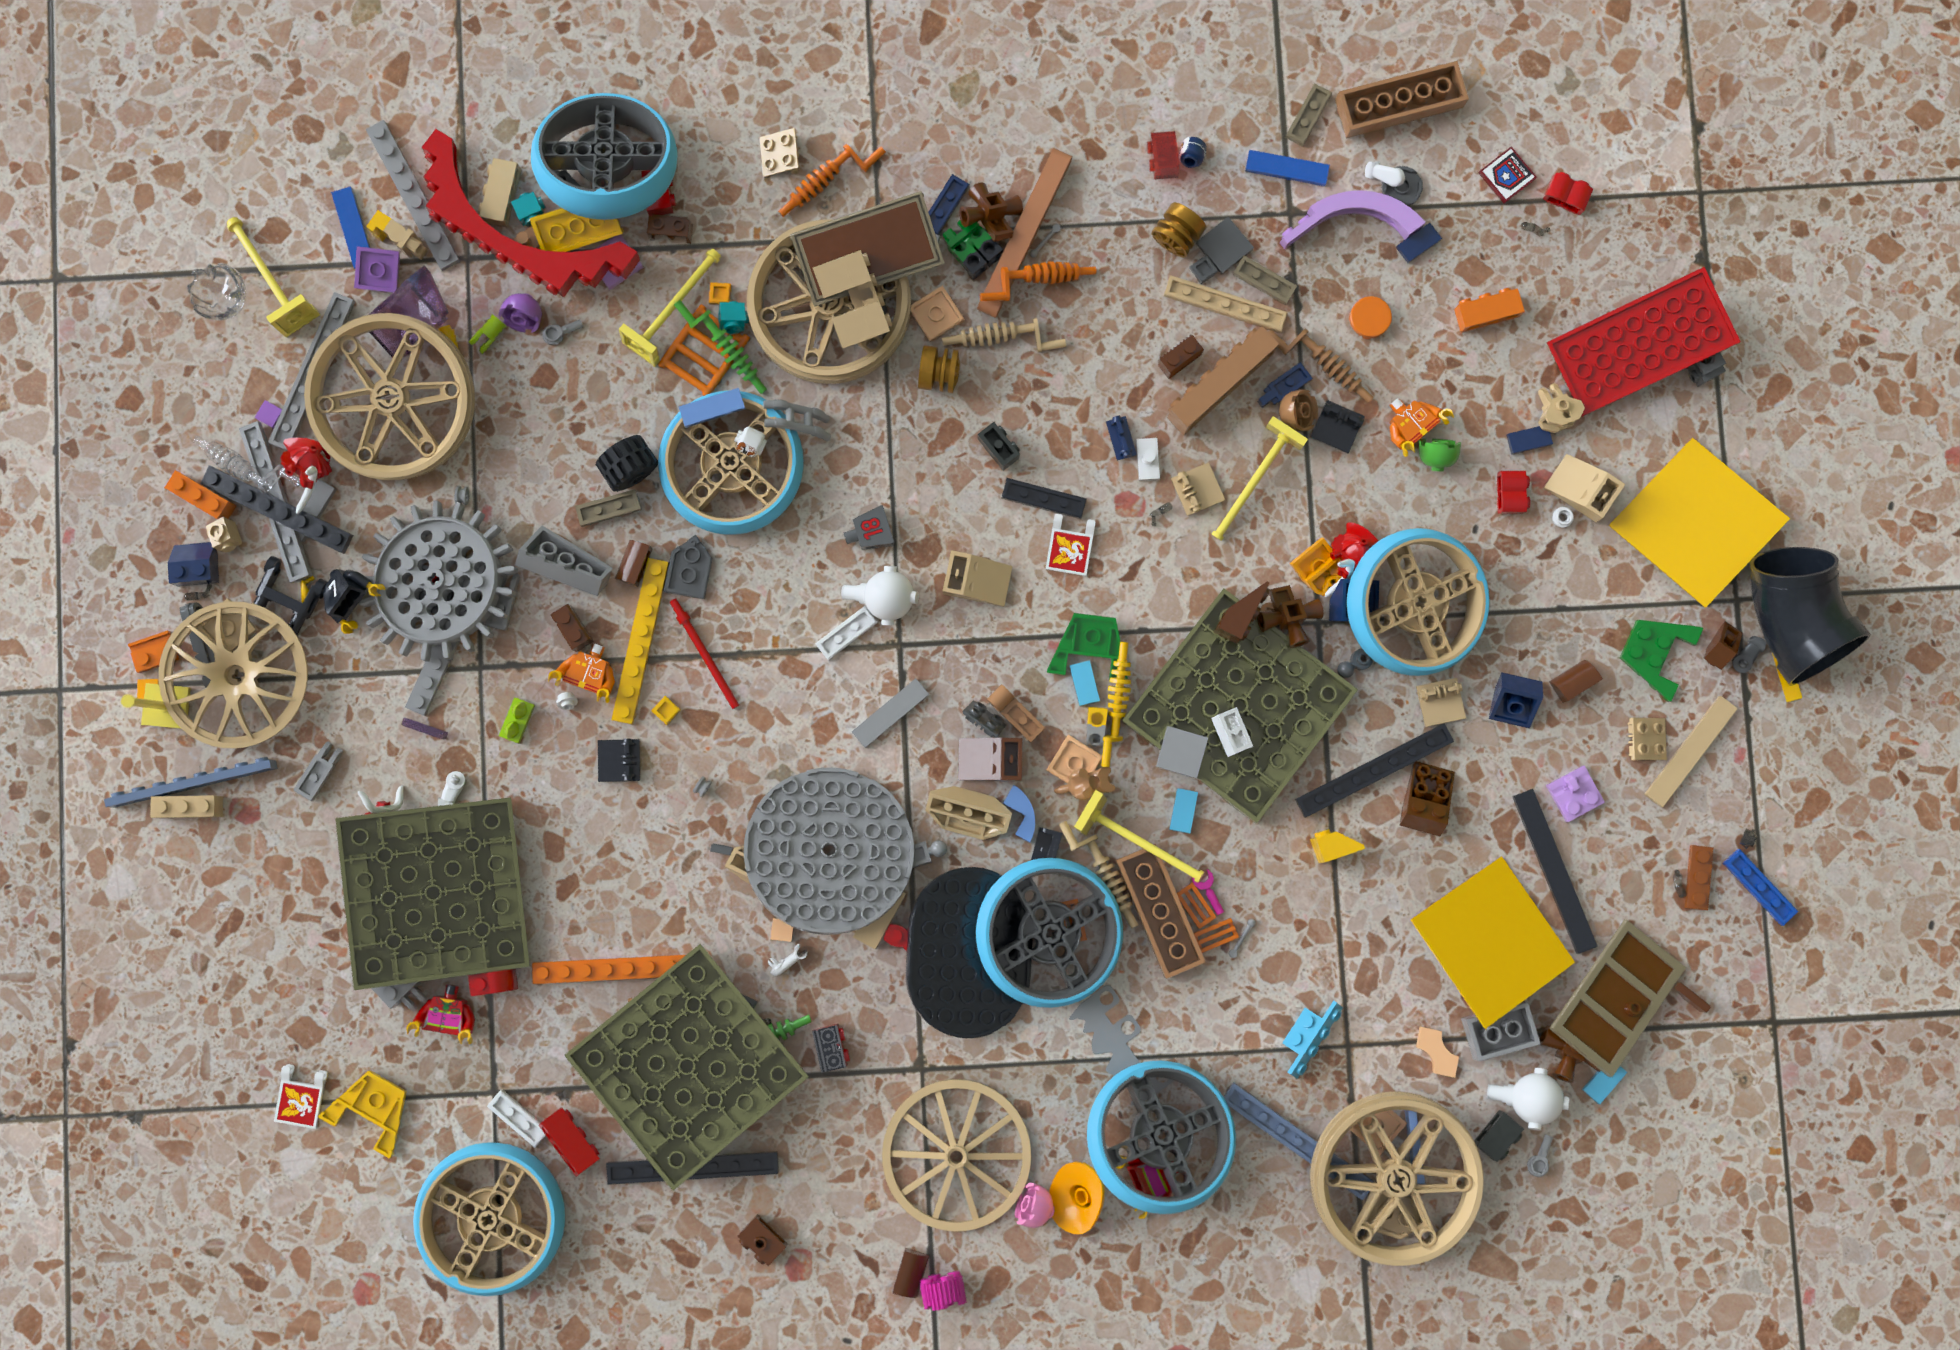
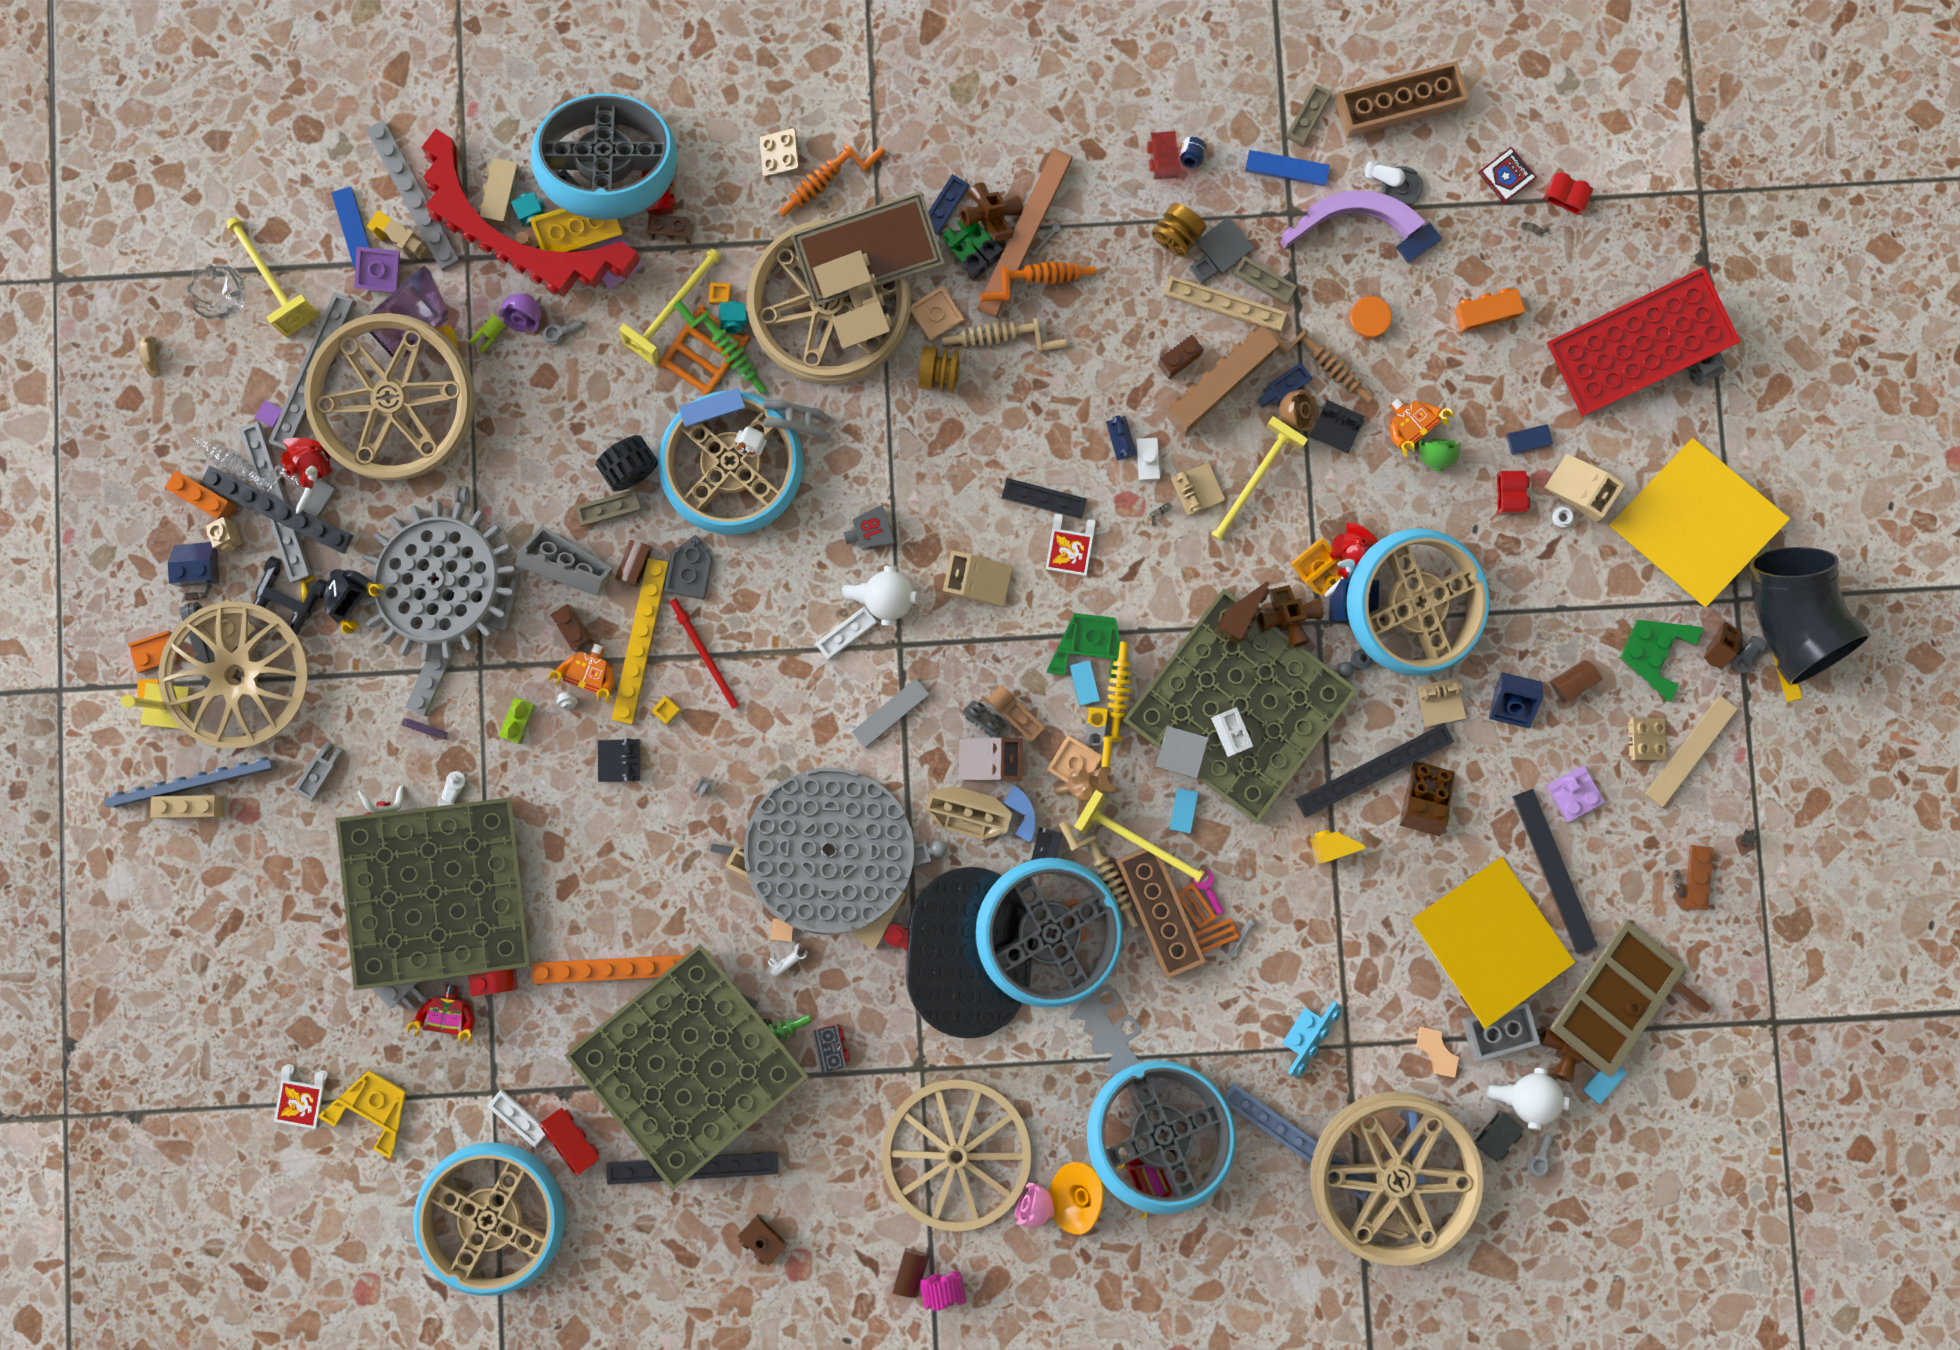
(148, 355): none -> tan tile
(998, 446): pearl dark grey brick -> none
(1560, 411): tan hinge -> none
(1760, 887): blue tile -> none

